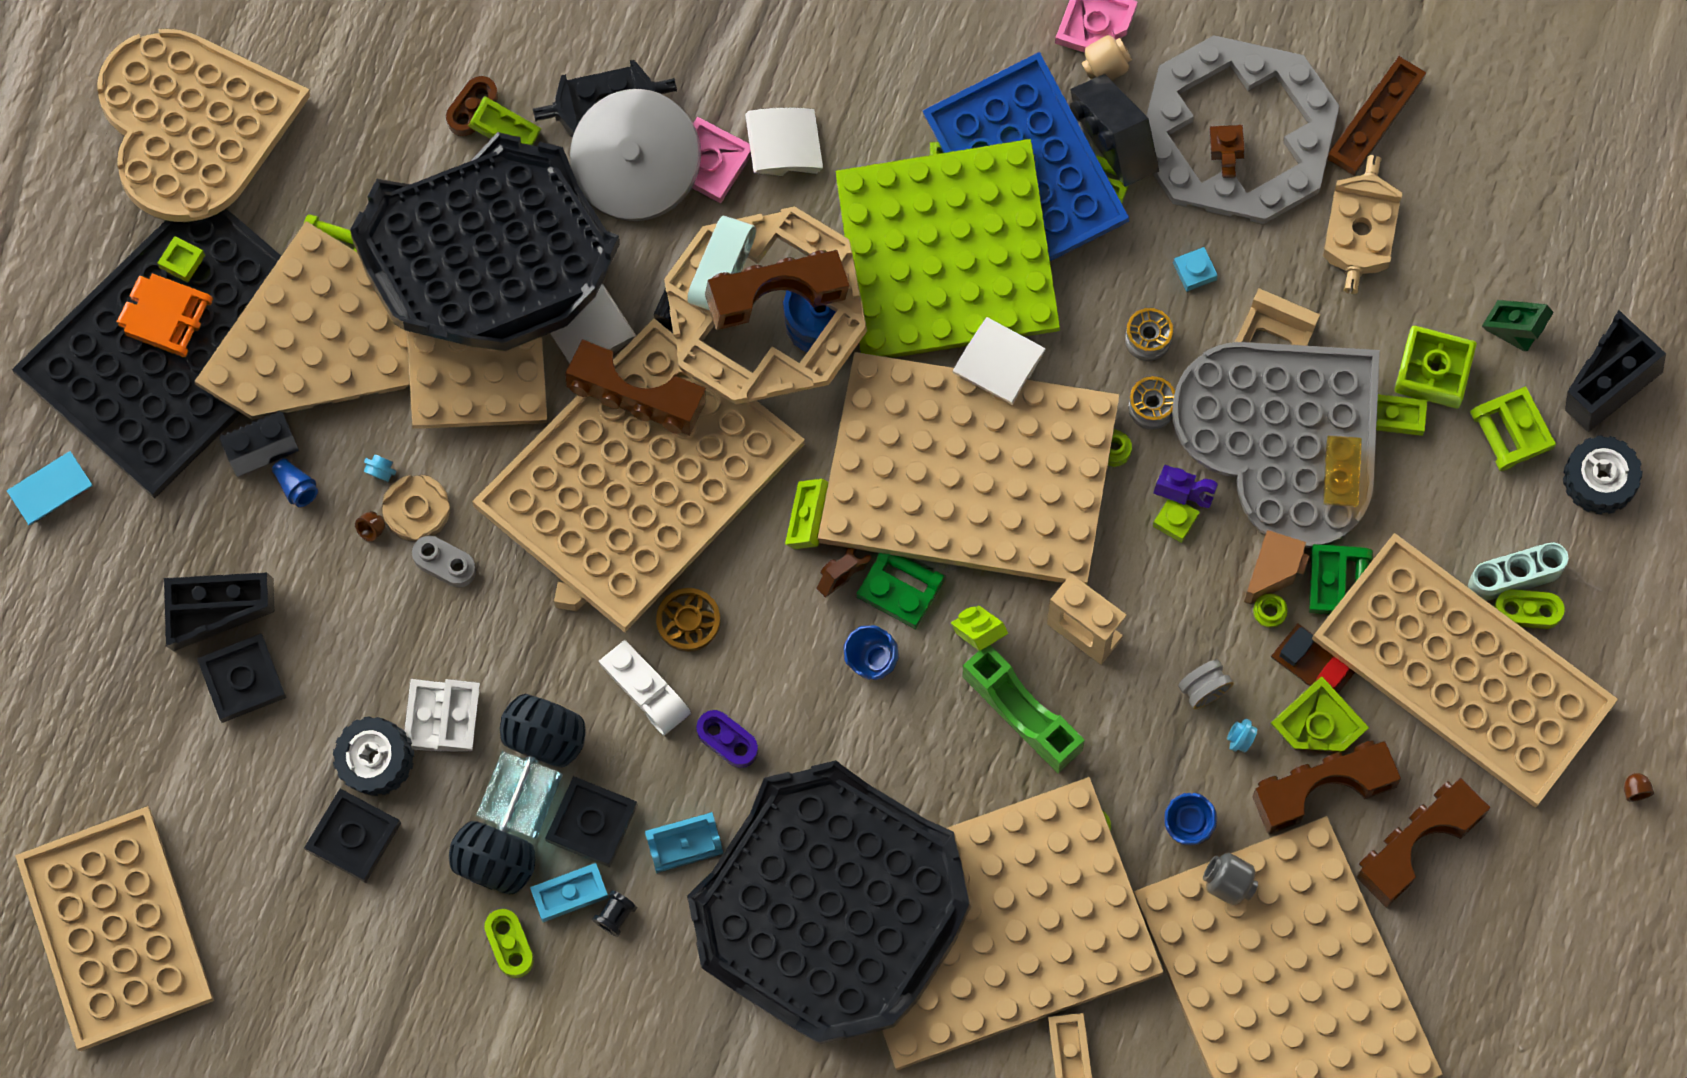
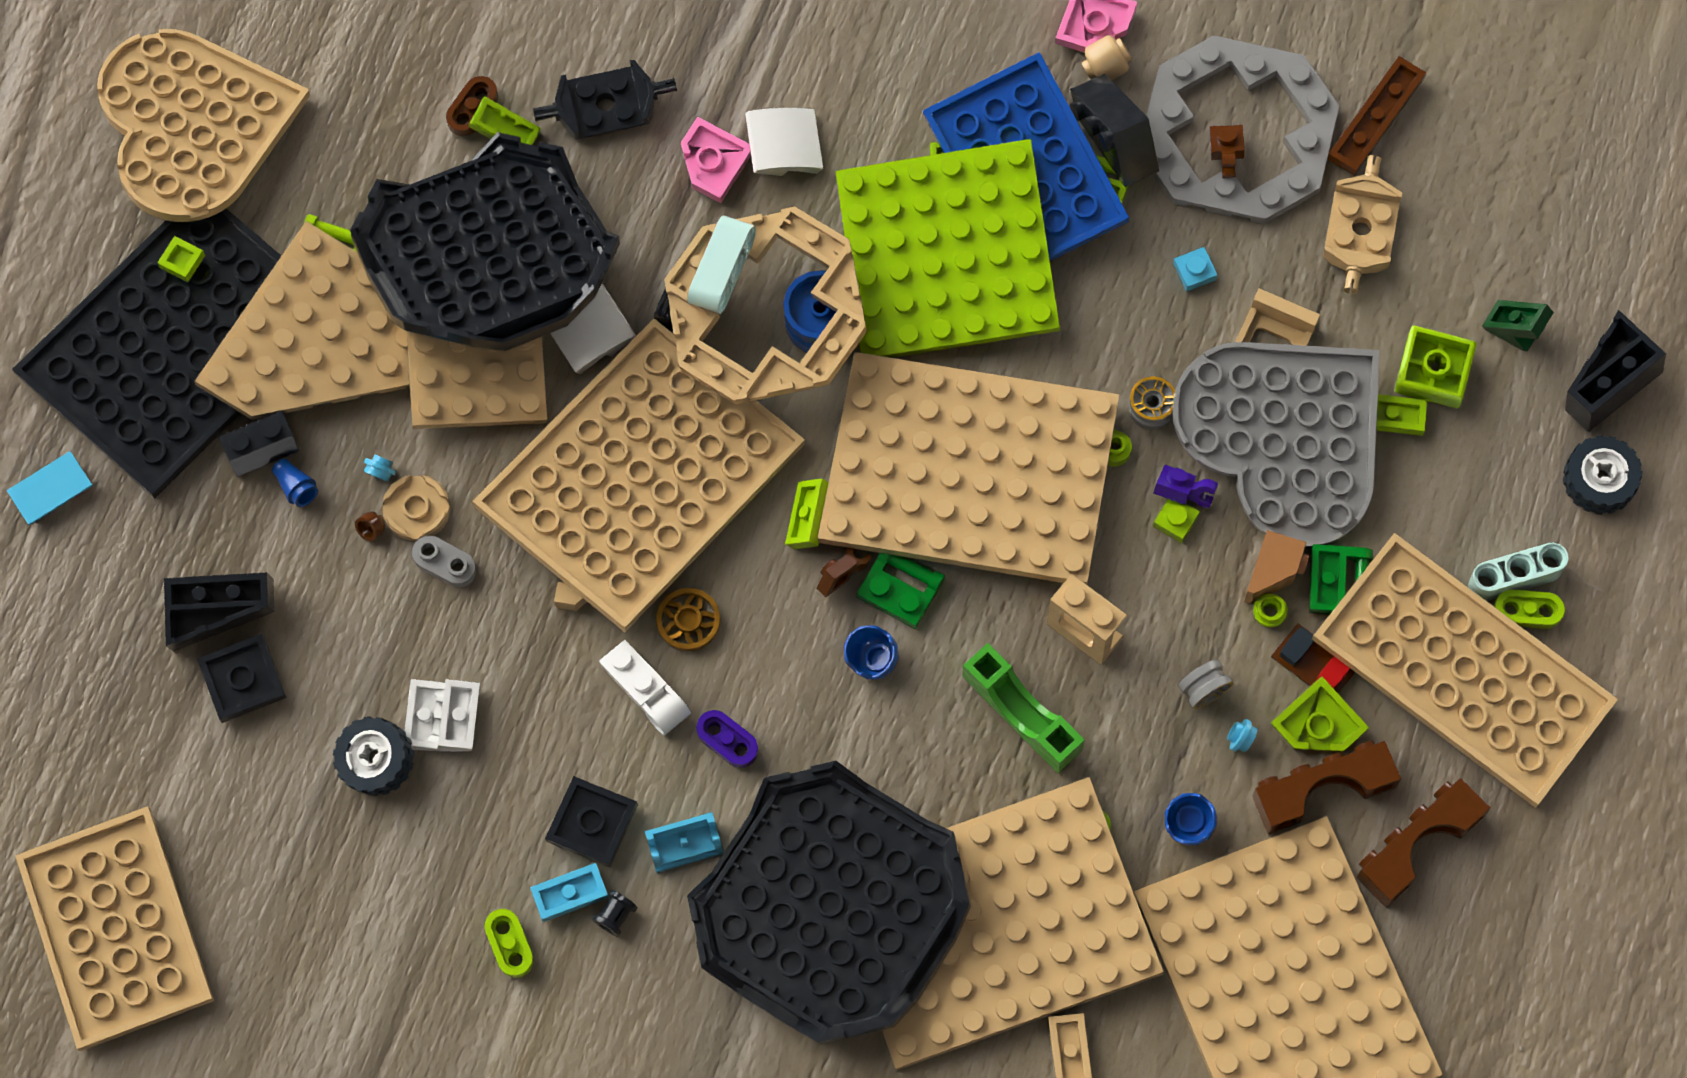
(163, 313): orange plate -> none
(352, 835): black plate -> none
(518, 794): black plate -> none
(635, 155): light grey dish -> none
(672, 404): reddish brown arch -> none
(815, 277): reddish brown arch -> none
(979, 627): lime plate -> none
(999, 360): white slope -> none
(1152, 322): light grey wheel -> none
(1230, 879): dark grey head -> none
(1342, 471): clear yellow plate -> none
(1523, 424): lime plate -> none
(1637, 787): reddish brown hinge -> none

